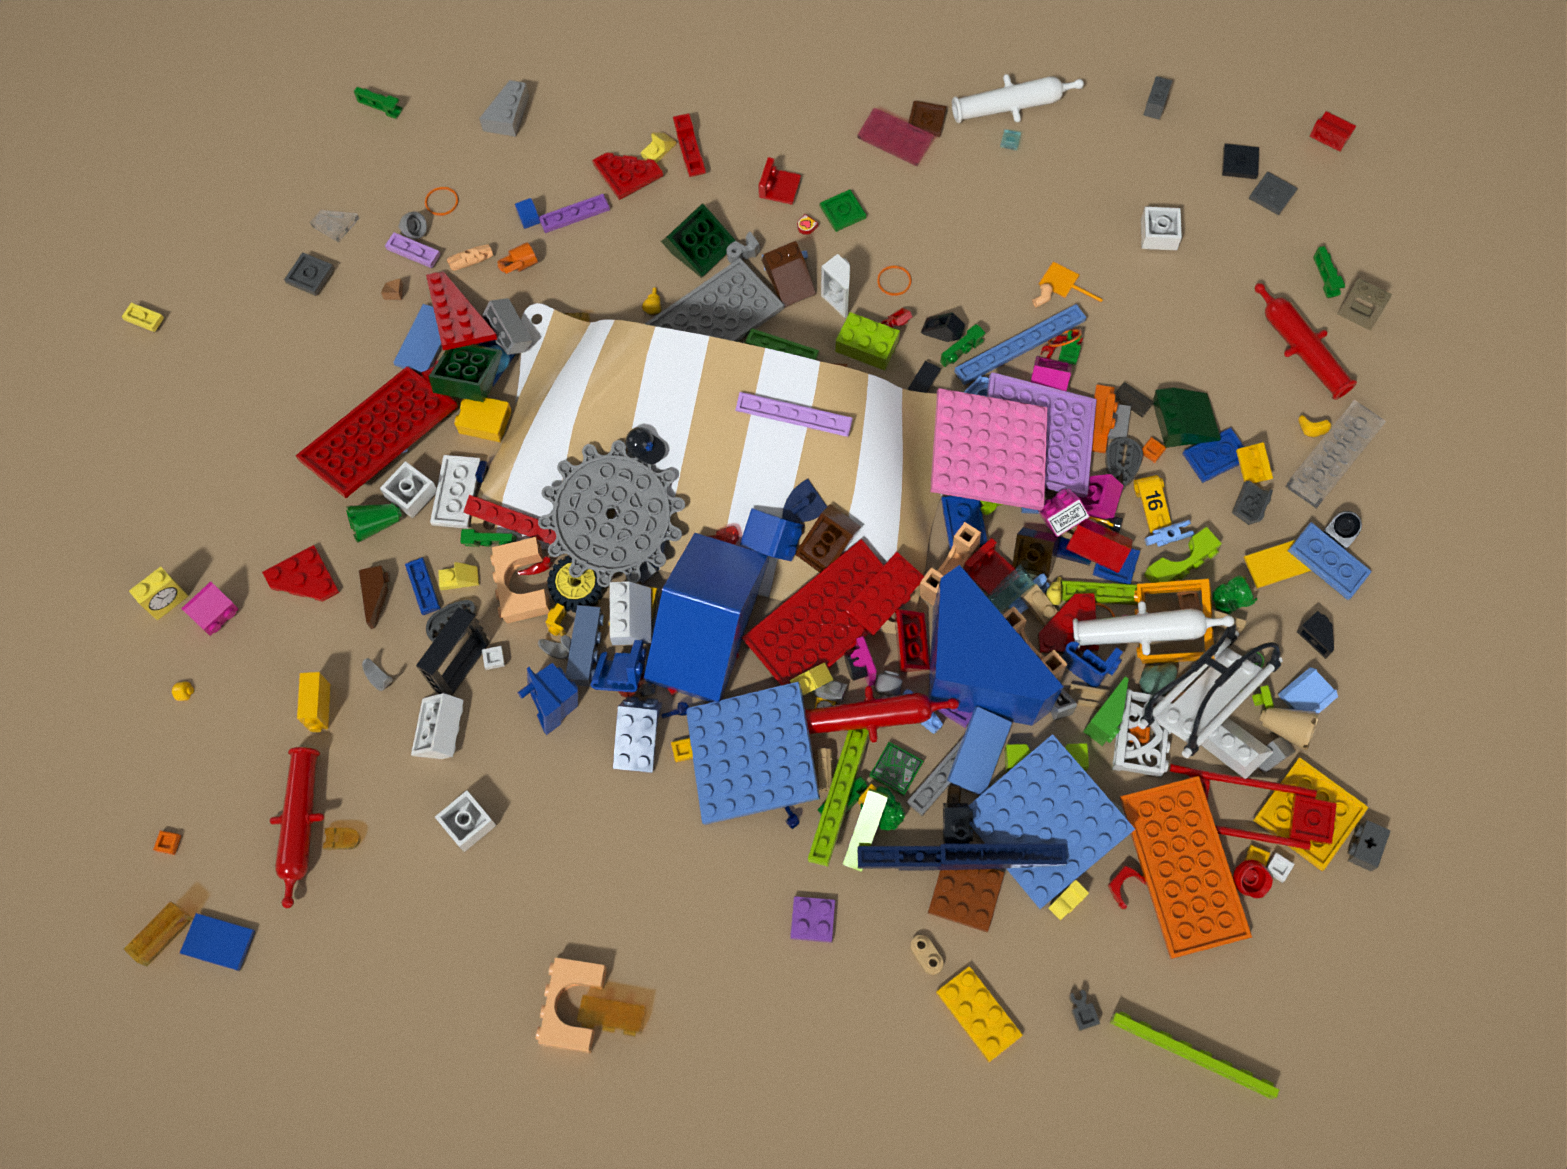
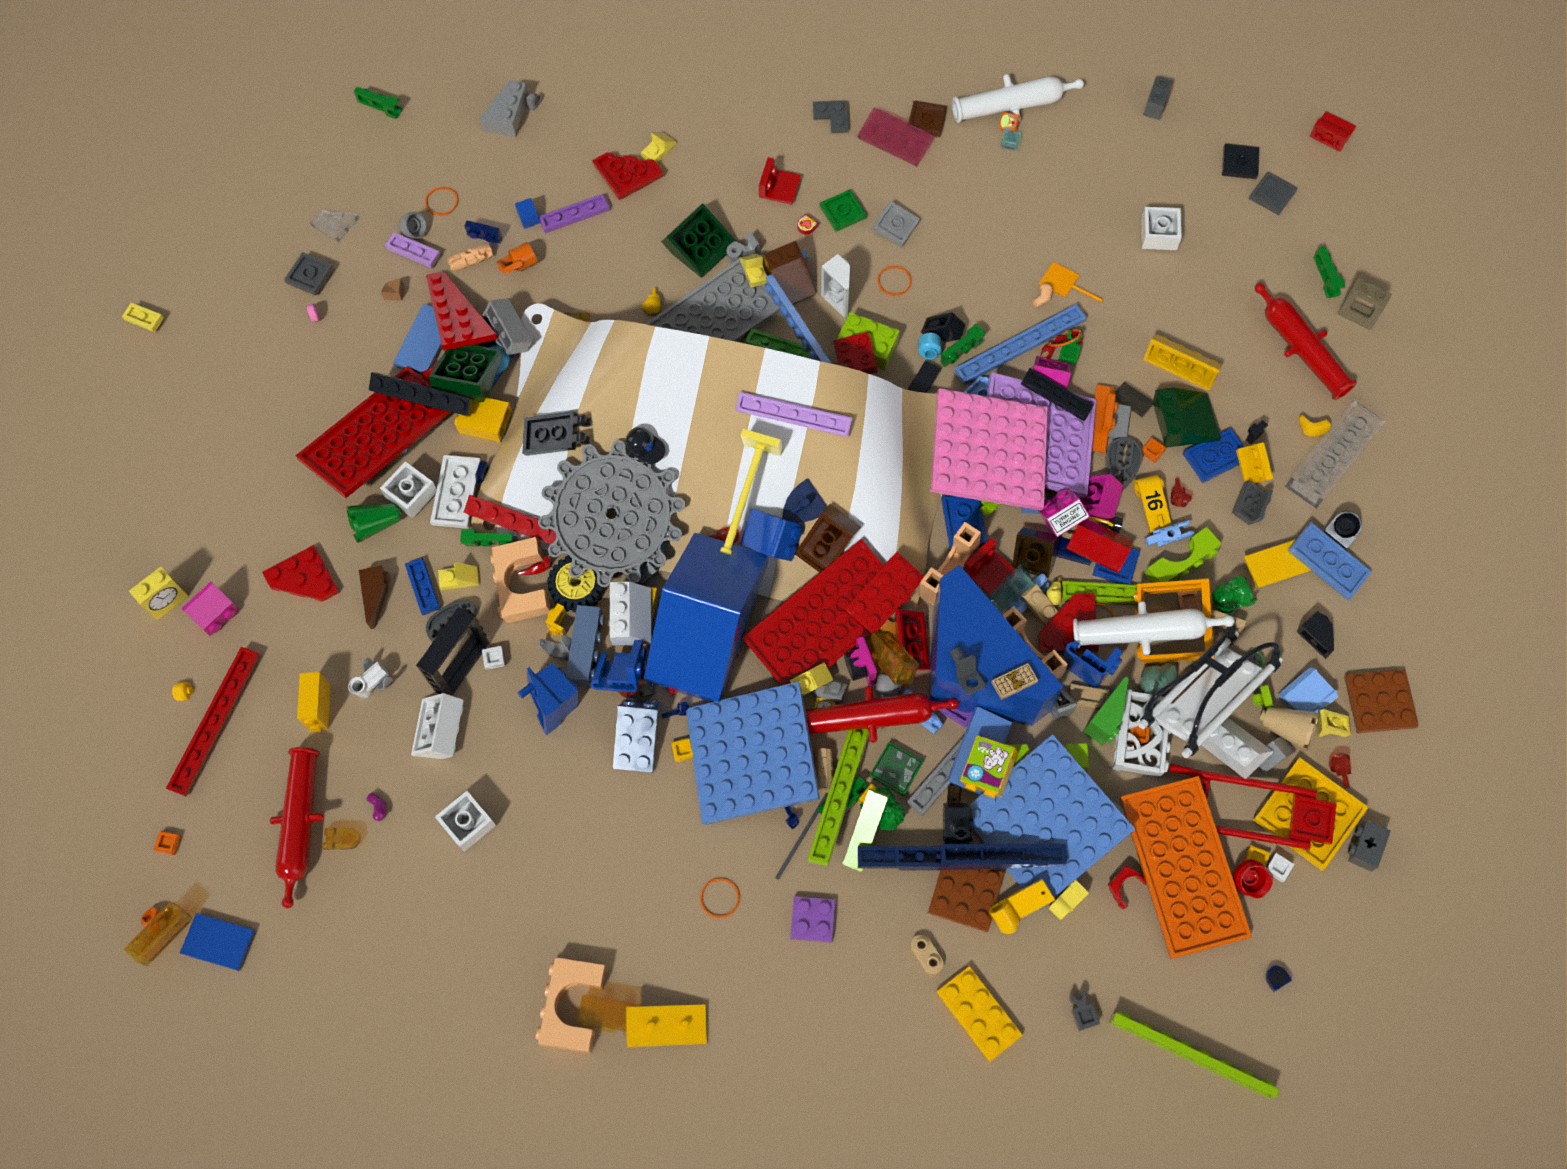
(149, 915): none -> orange tile
(213, 722): none -> red plate
(313, 313): none -> bright pink tile
(369, 679): none -> white piece
(380, 806): none -> magenta arm
(421, 394): none -> black plate
(484, 232): none -> clear blue plate
(533, 100): none -> light grey tile
(554, 433): none -> black tile
(665, 1025): none -> yellow piece
(688, 145): red slope -> none
(719, 879): none -> orange piece
(754, 269): none -> light yellow slope
(761, 444): none -> light yellow tile
(794, 320): none -> medium blue plate
(800, 839): none -> dark grey piece
(835, 112): none -> dark grey plate
(856, 352): none -> red bracket
(892, 657): none -> clear yellow brick
(895, 224): none -> light grey plate
(898, 318): red plate -> none
(929, 346): none -> medium azure head
(966, 670): none -> dark grey bracket
(988, 767): none -> brick
(1009, 121): none -> tile
(1014, 681): none -> tan tile
(1018, 905): none -> yellow door
(1056, 394): none -> black tile
(1179, 497): none -> clear red piece
(1182, 362): none -> yellow slope
(1256, 431): none -> black plate
(1277, 977): none -> tile
(1332, 723): none -> light yellow slope
(1341, 766): none -> clear red piece
(1381, 701): none -> dark orange plate

